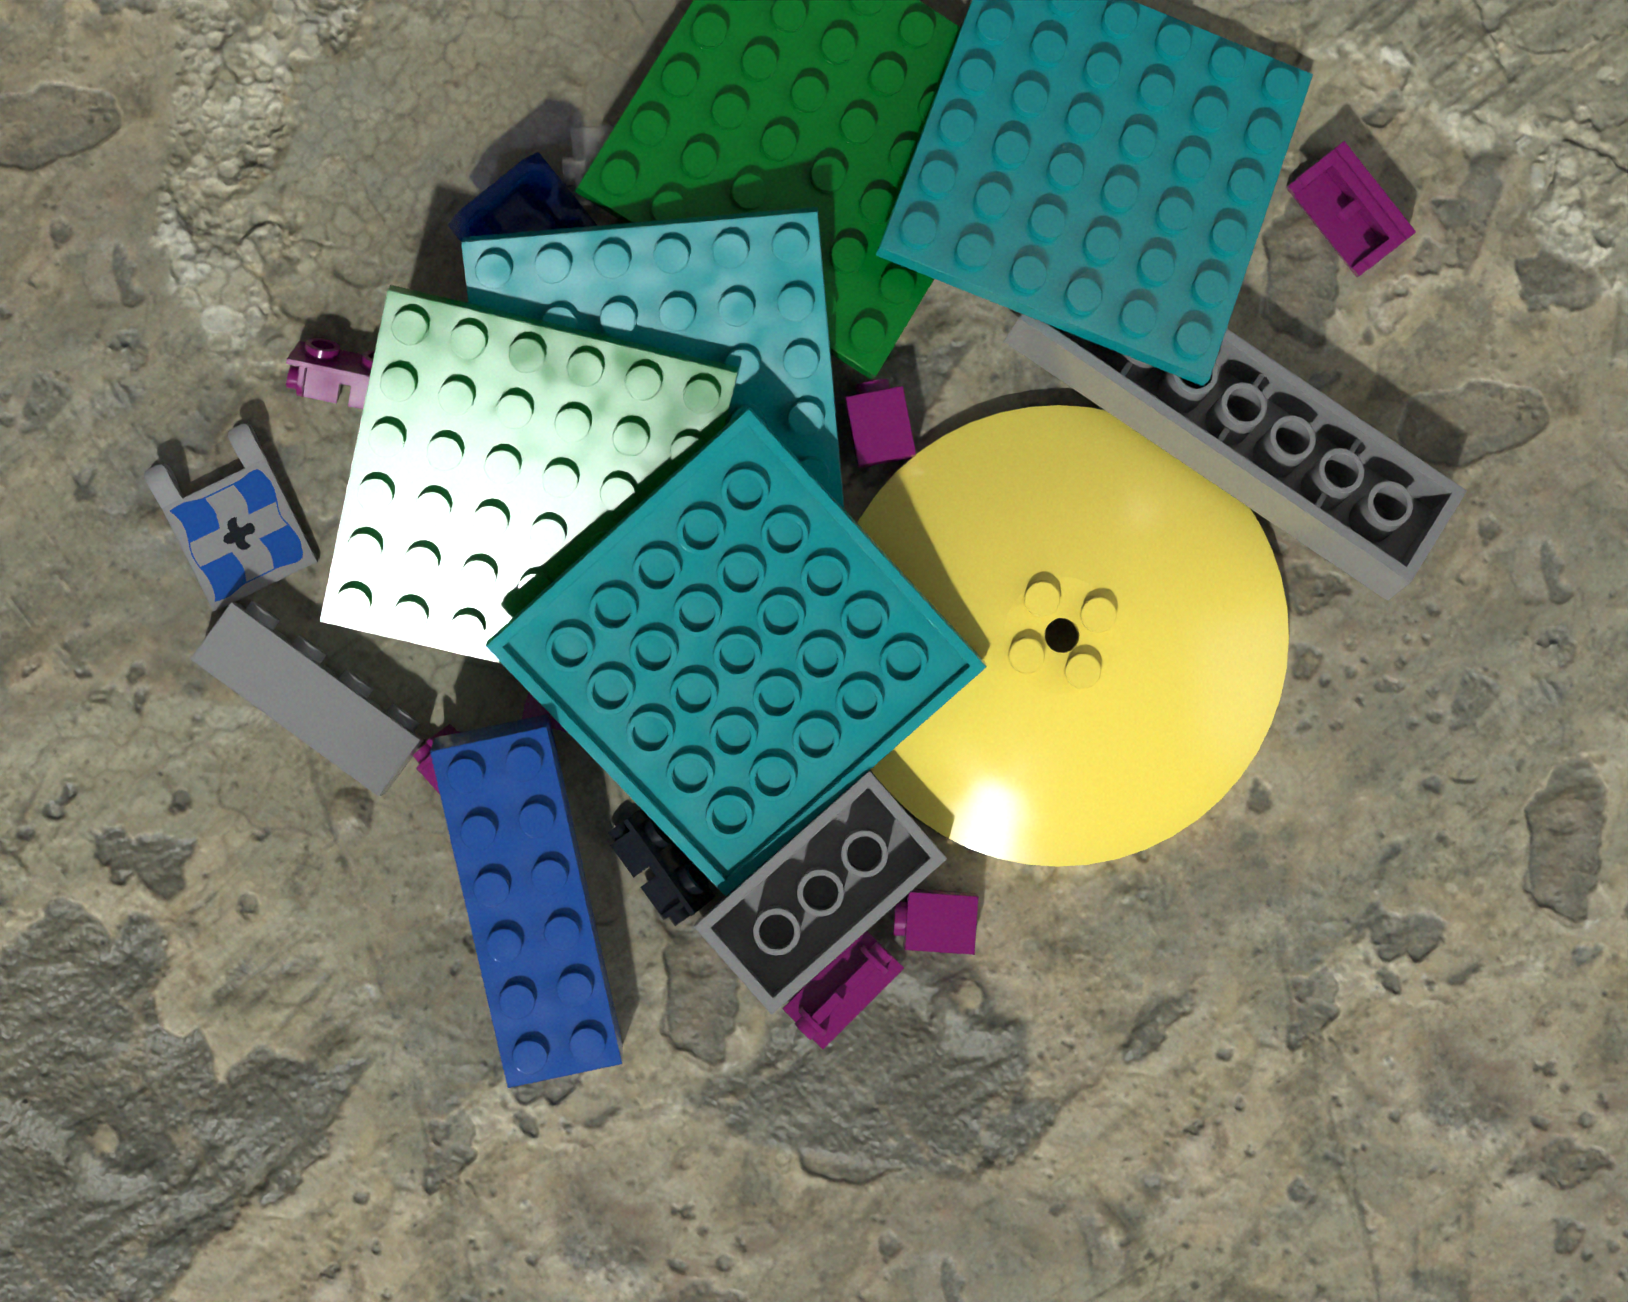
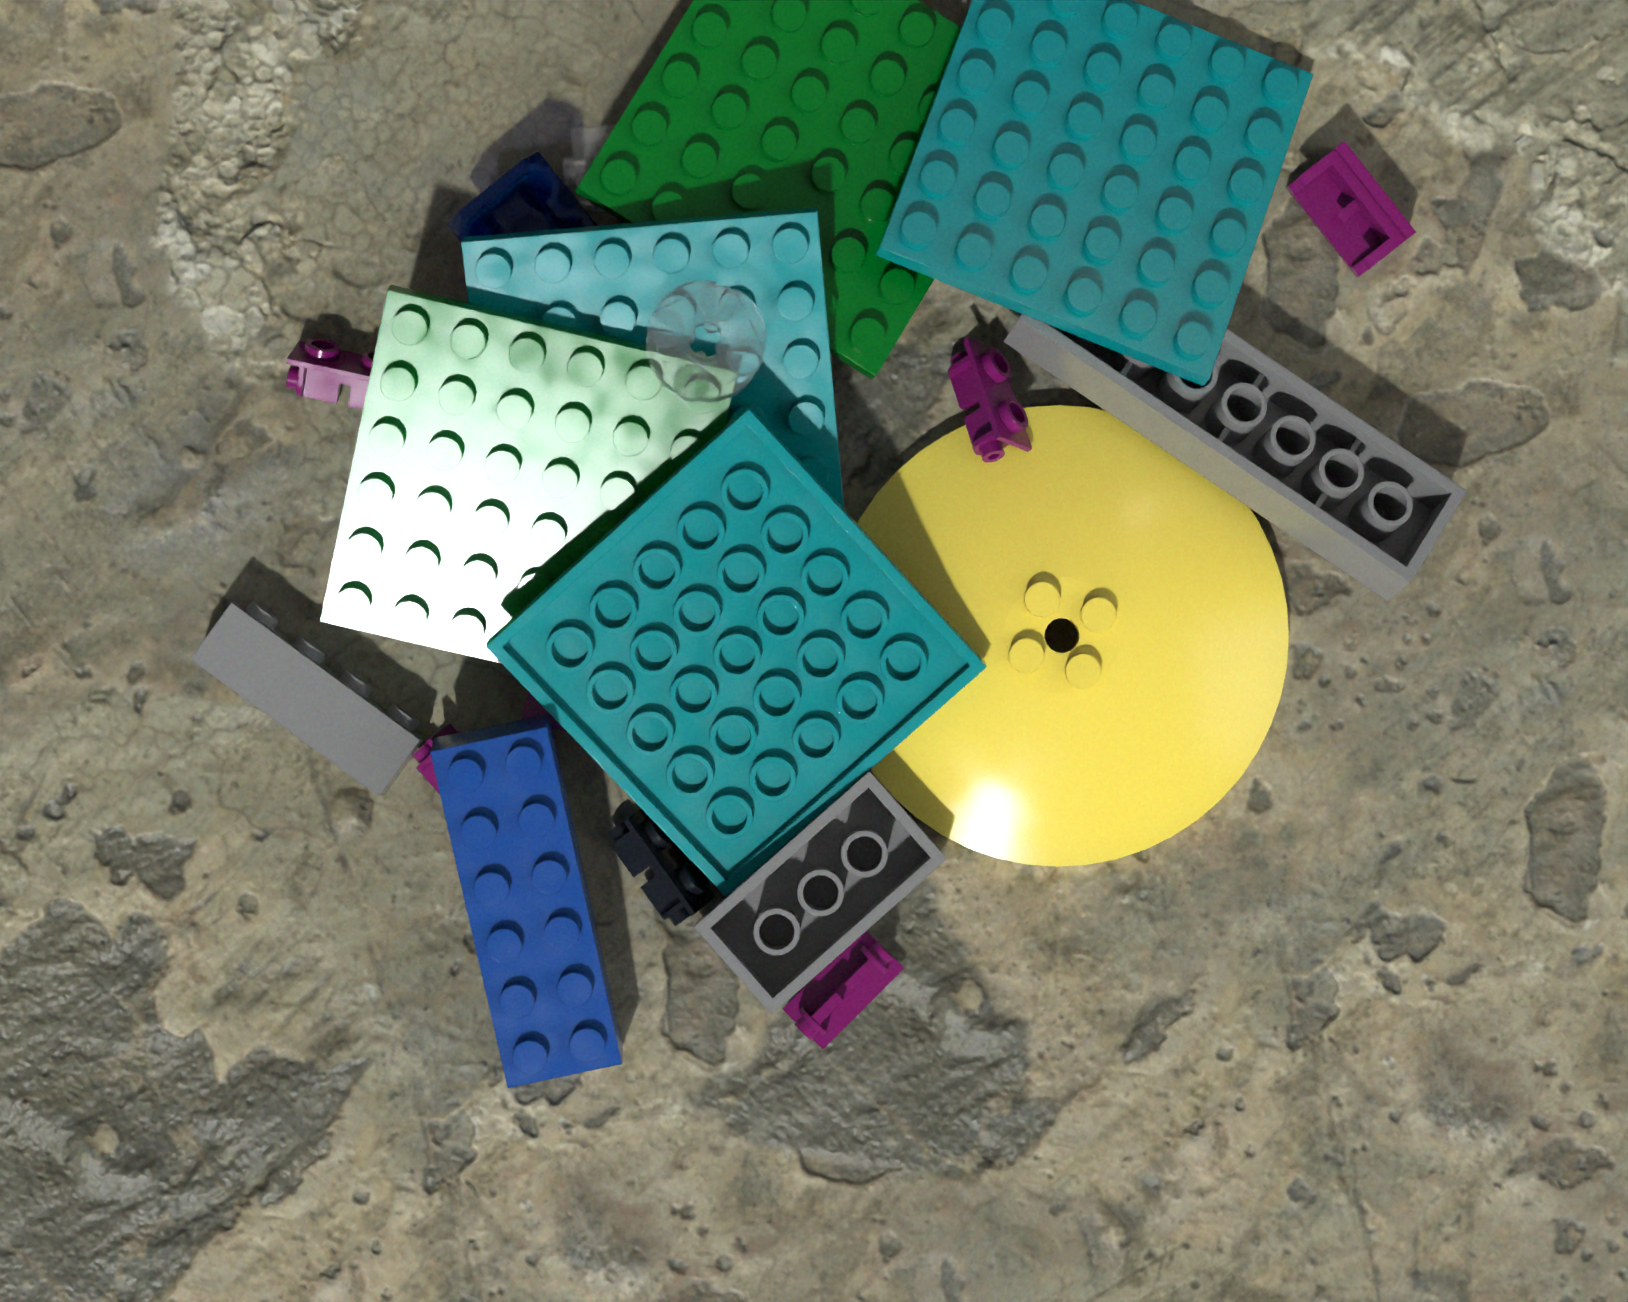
(237, 529): light grey flag -> none
(717, 309): none -> clear plate
(879, 424): magenta brick -> none
(937, 921): magenta brick -> none
(983, 378): none -> magenta hinge

